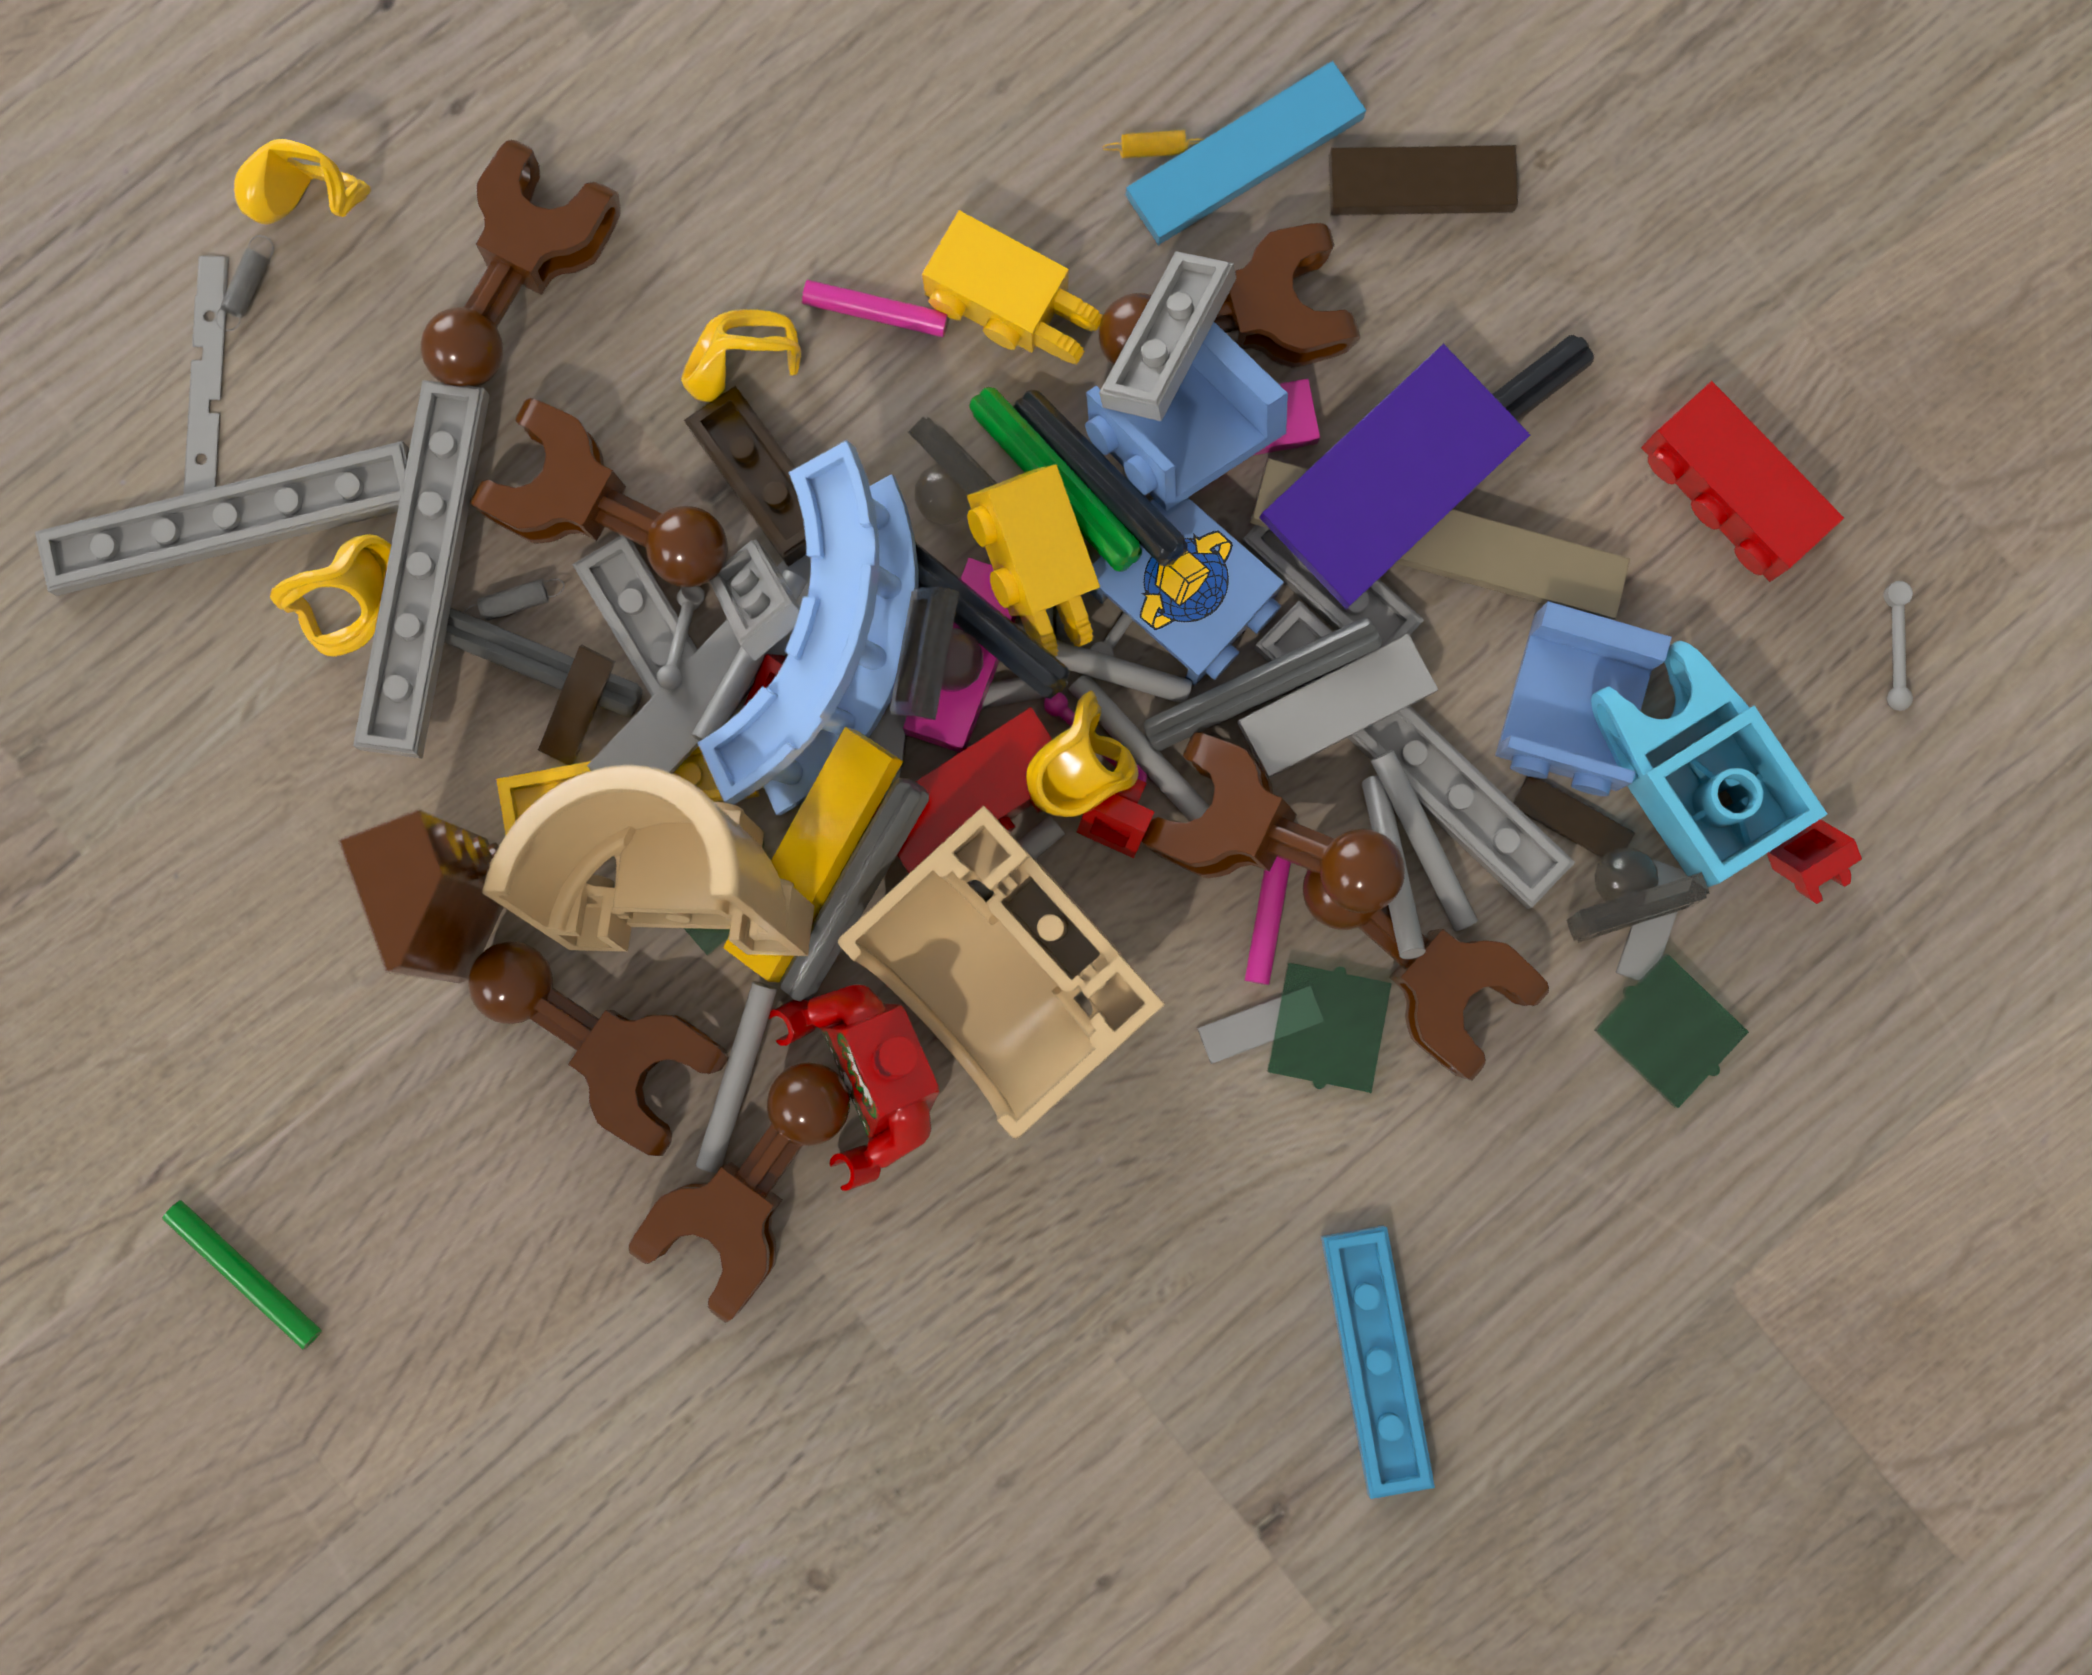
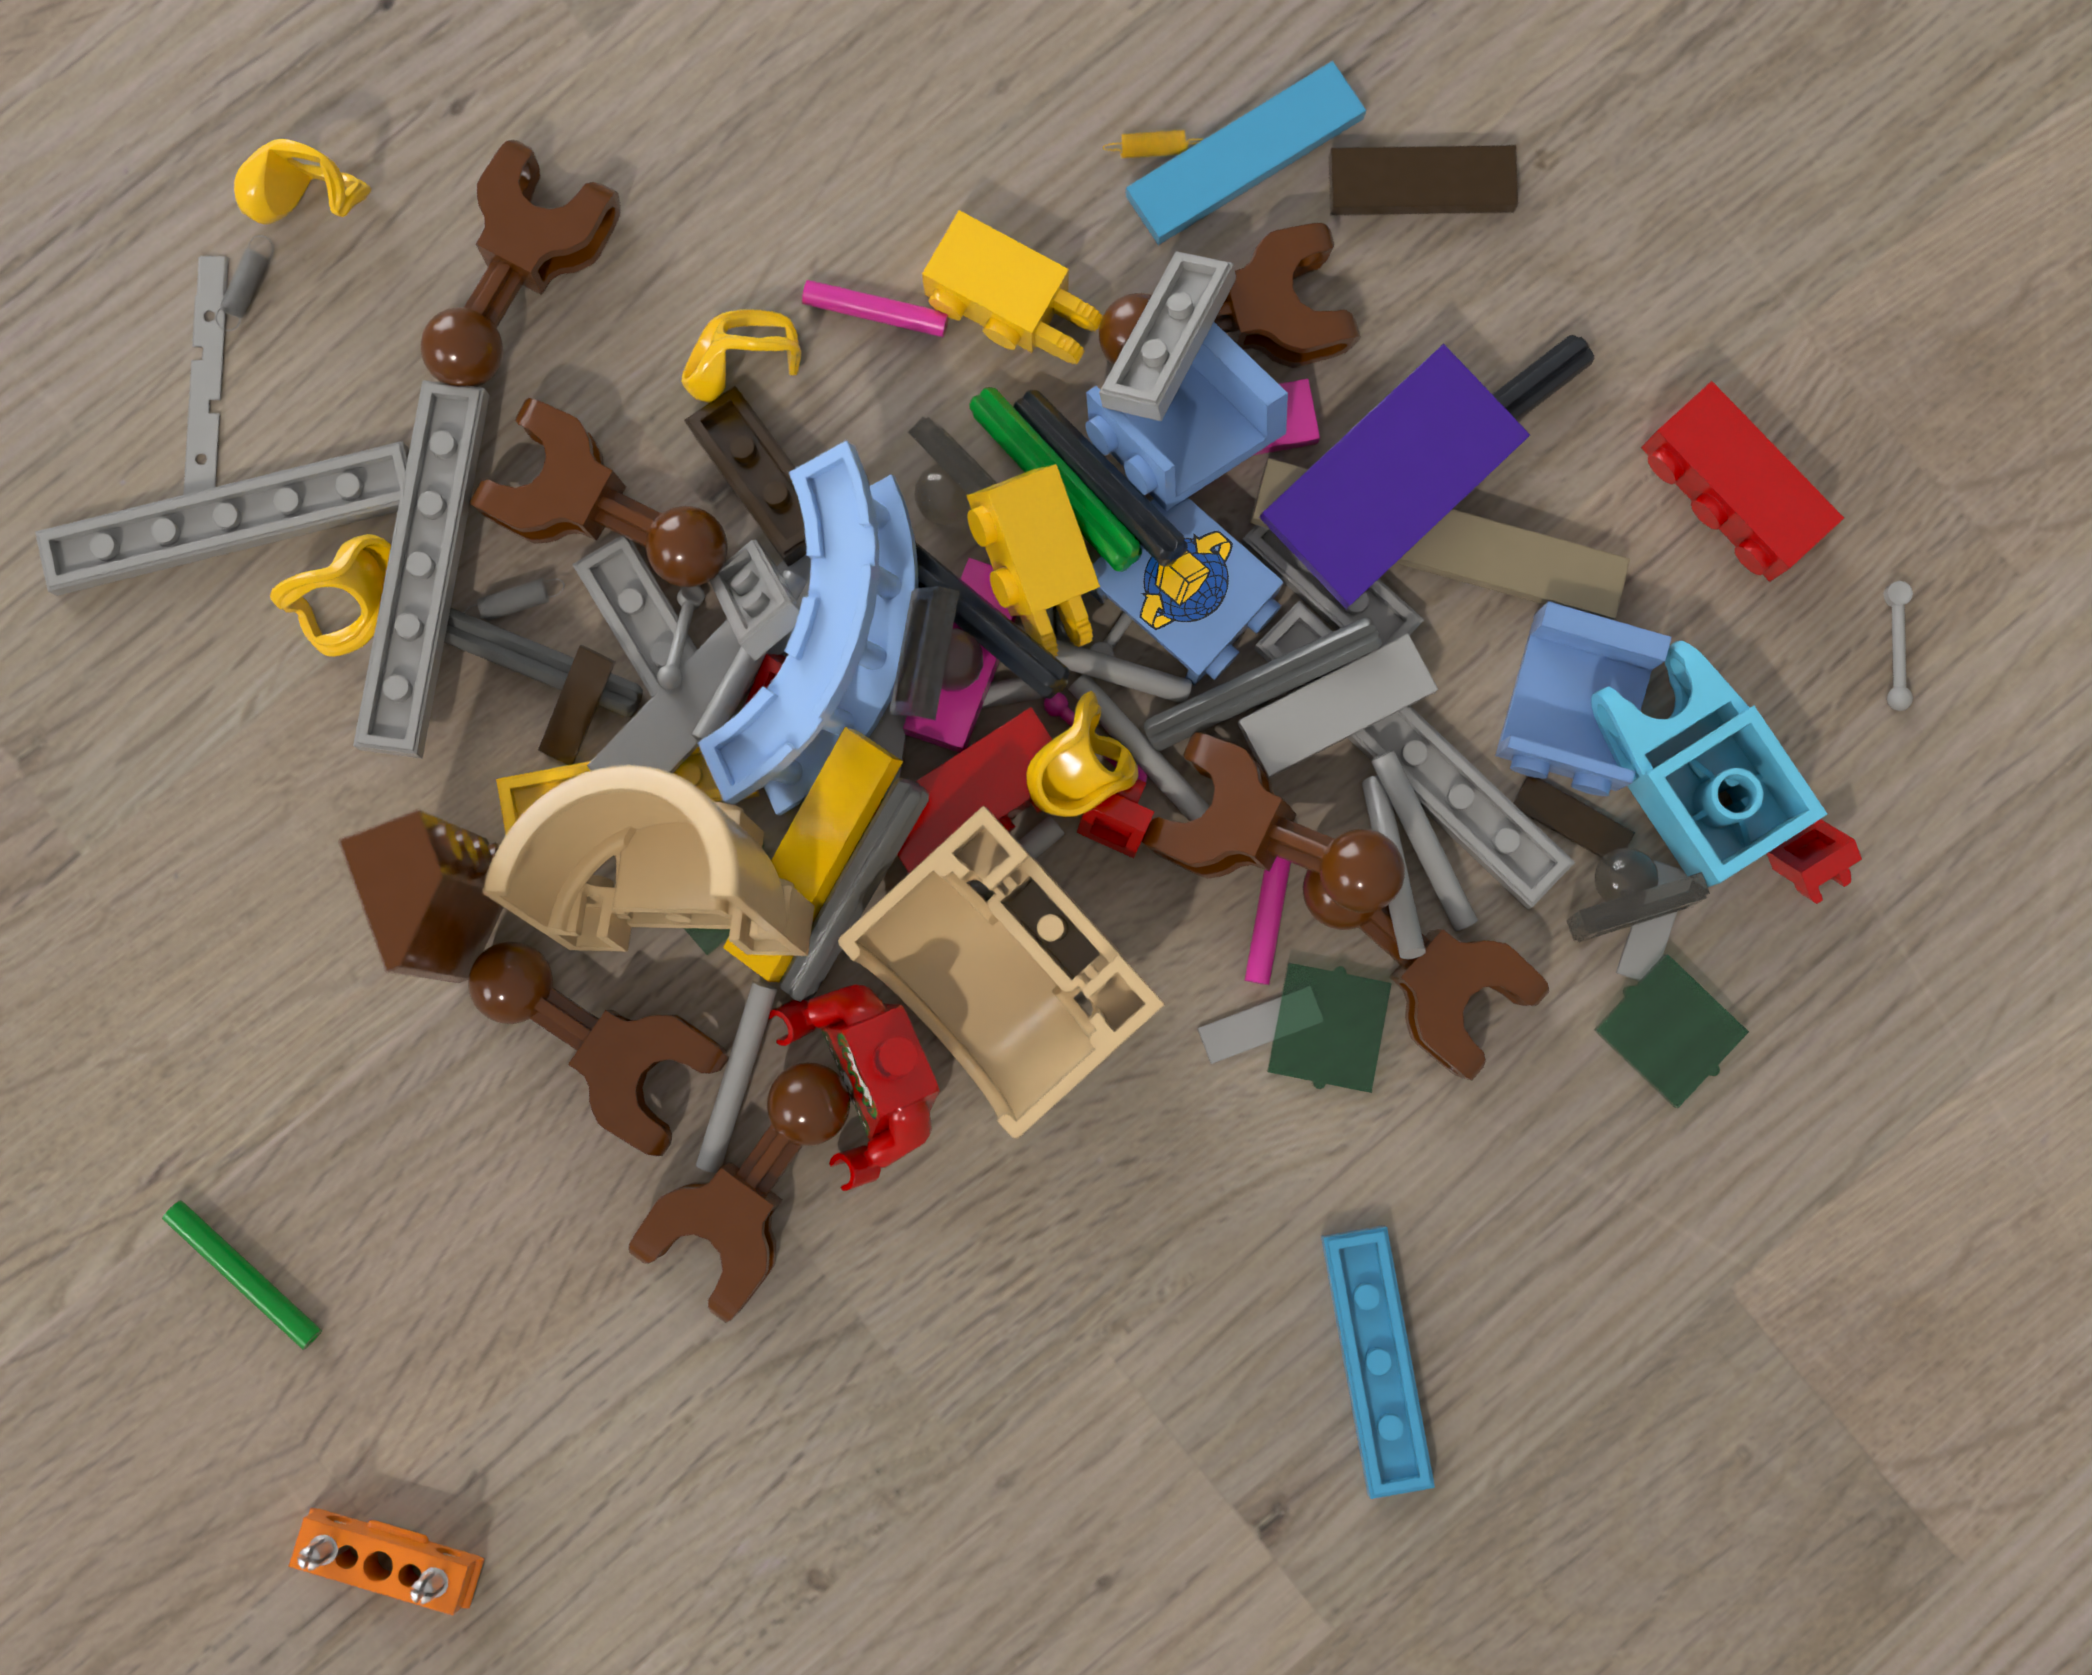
(446, 1577): none -> orange piece

